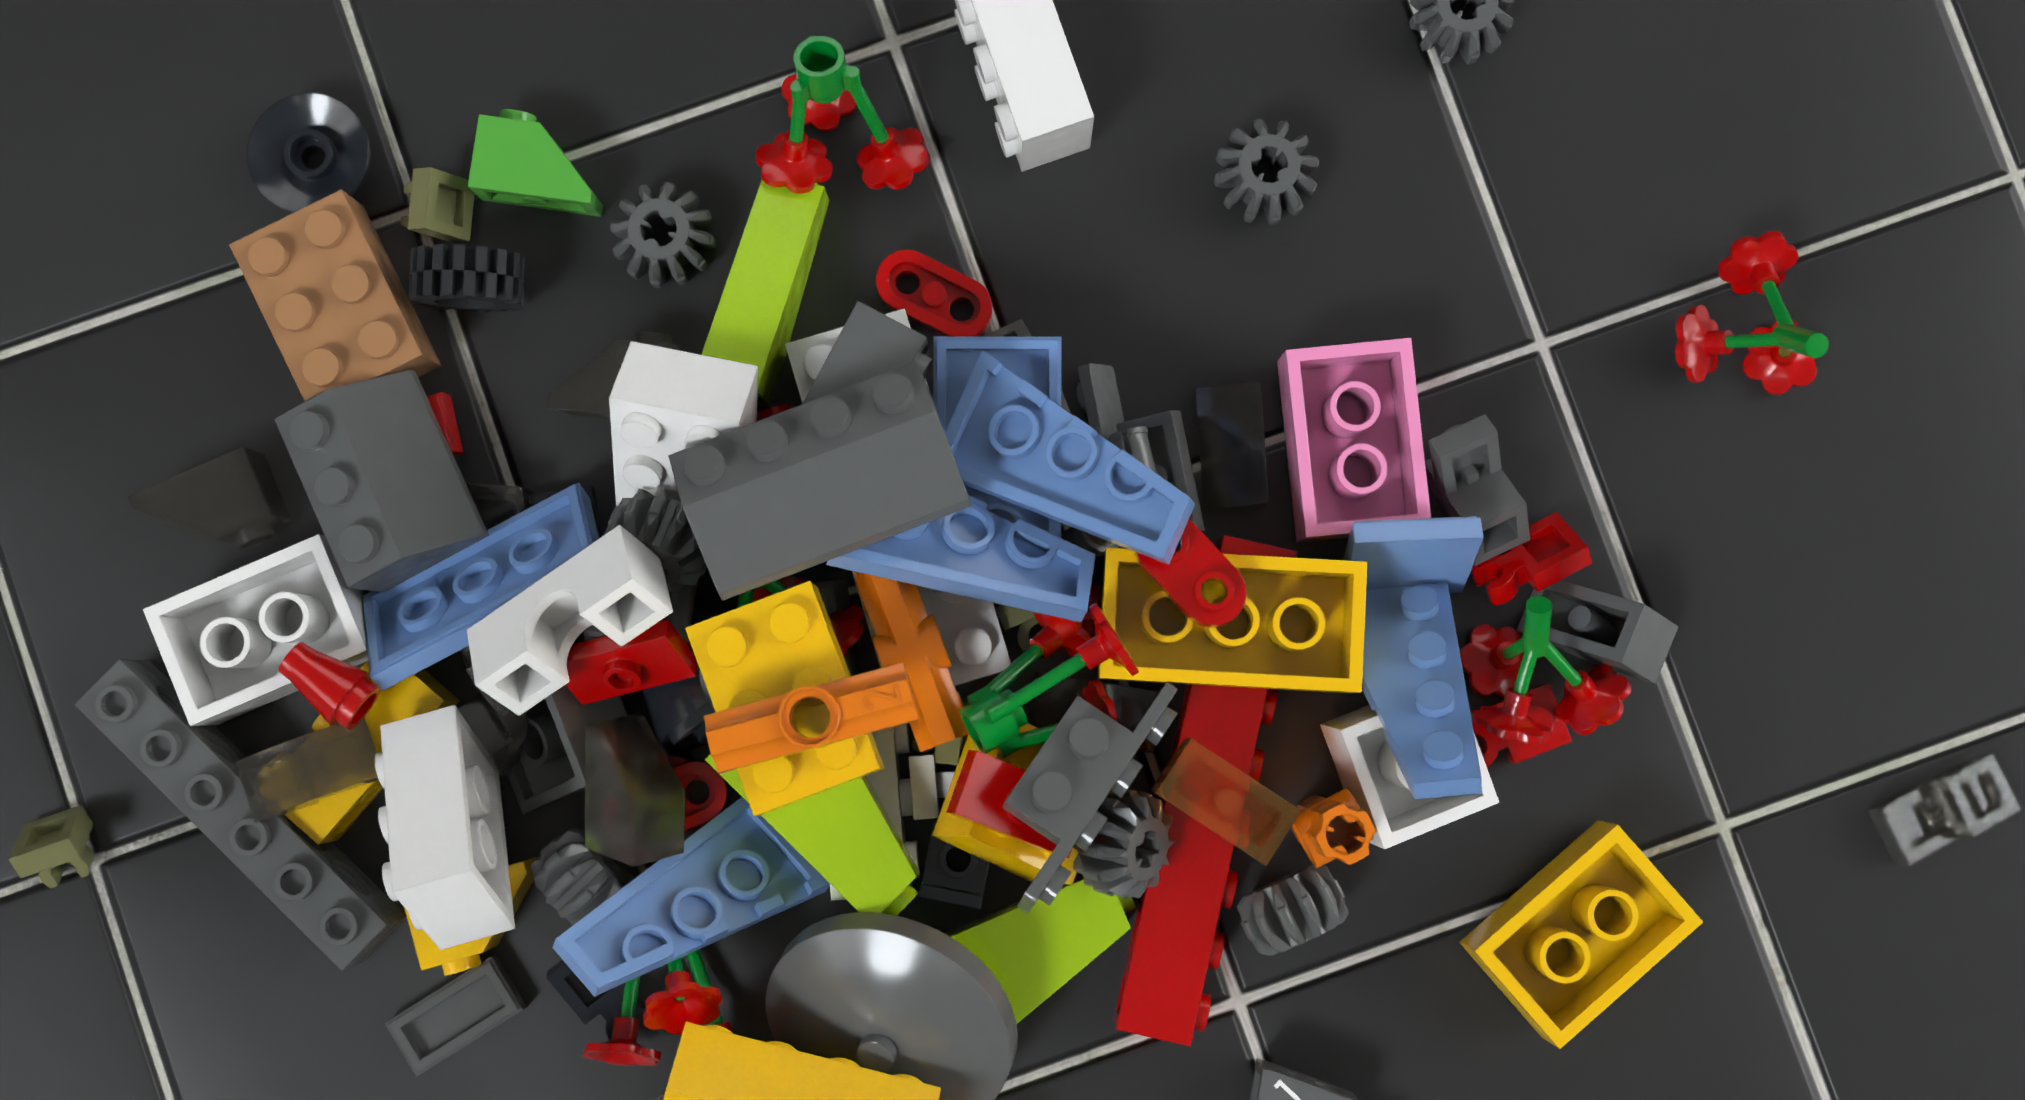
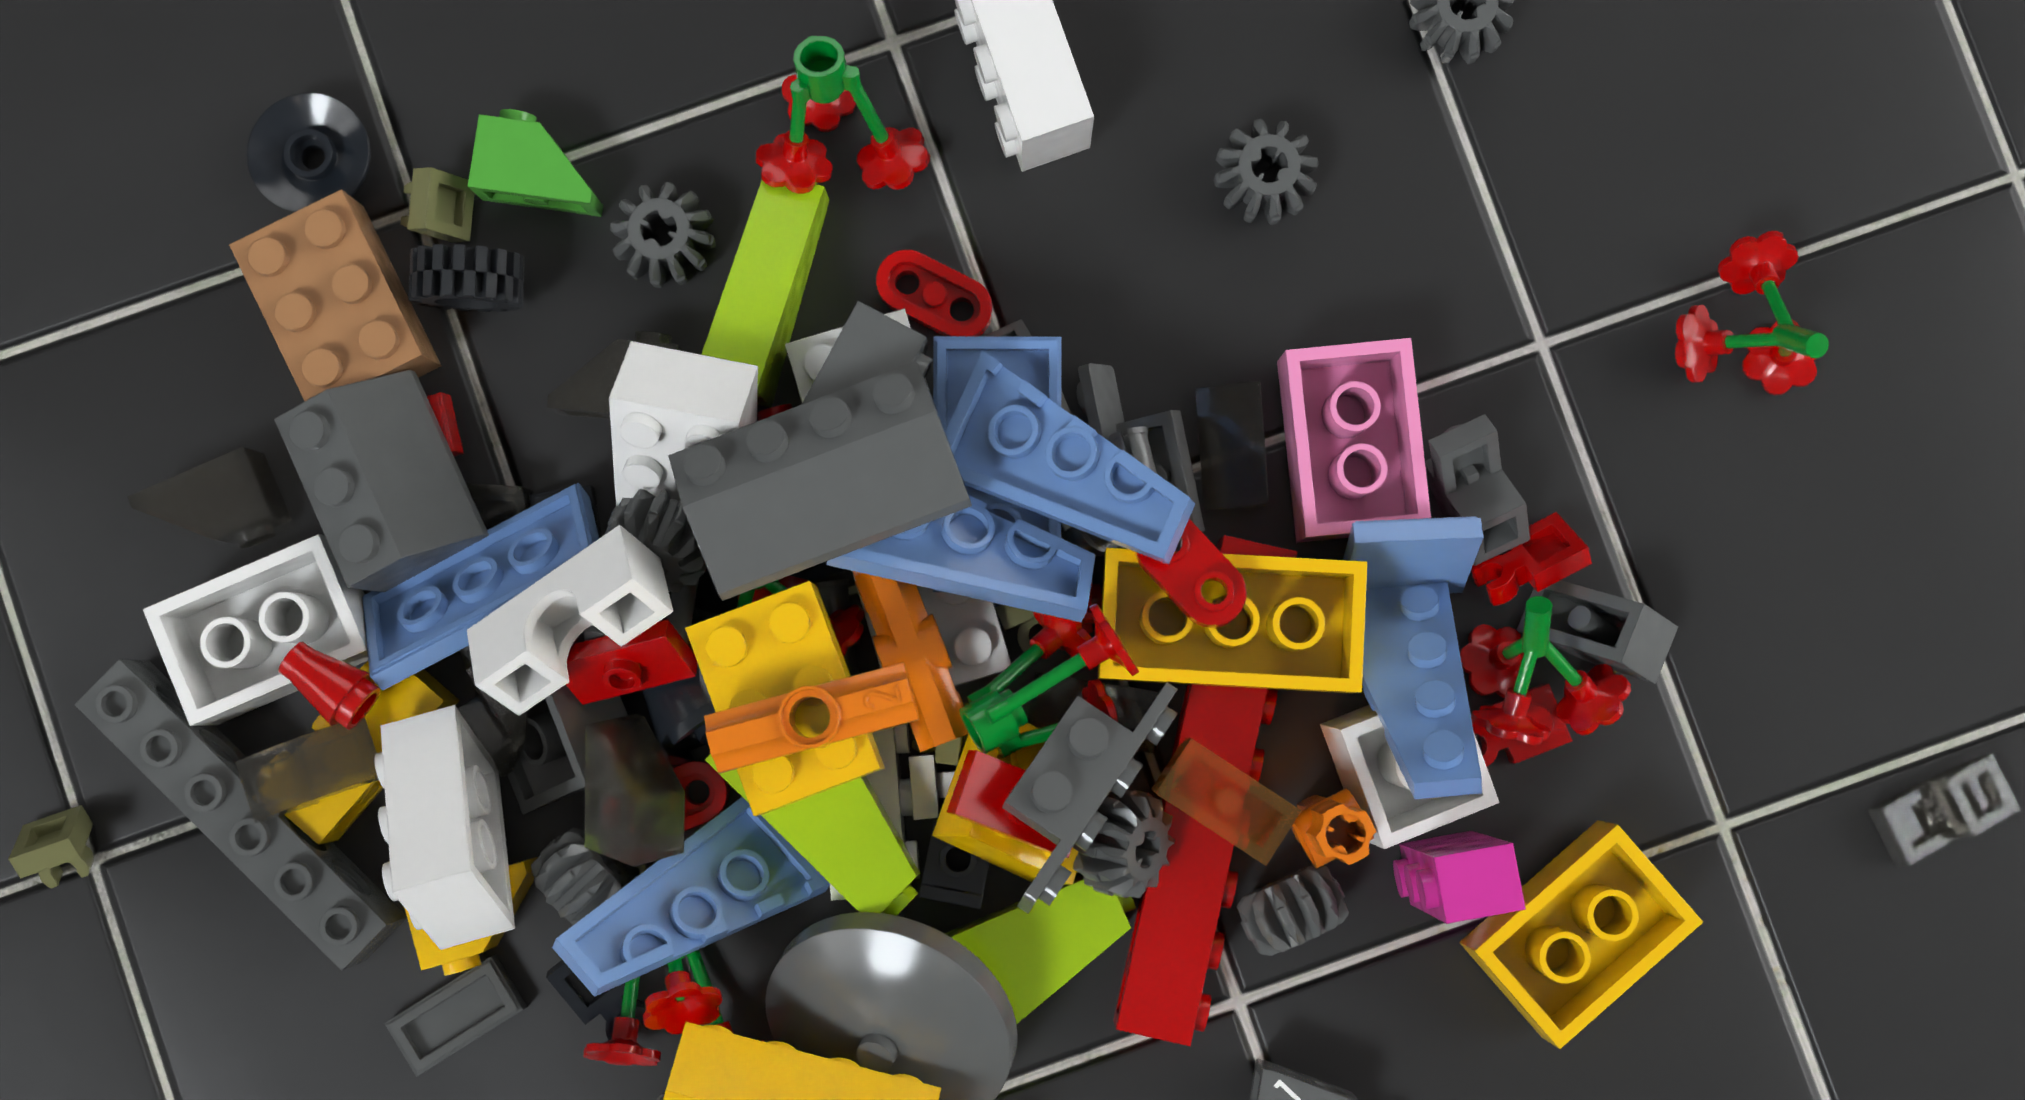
(1460, 876): none -> dark pink brick

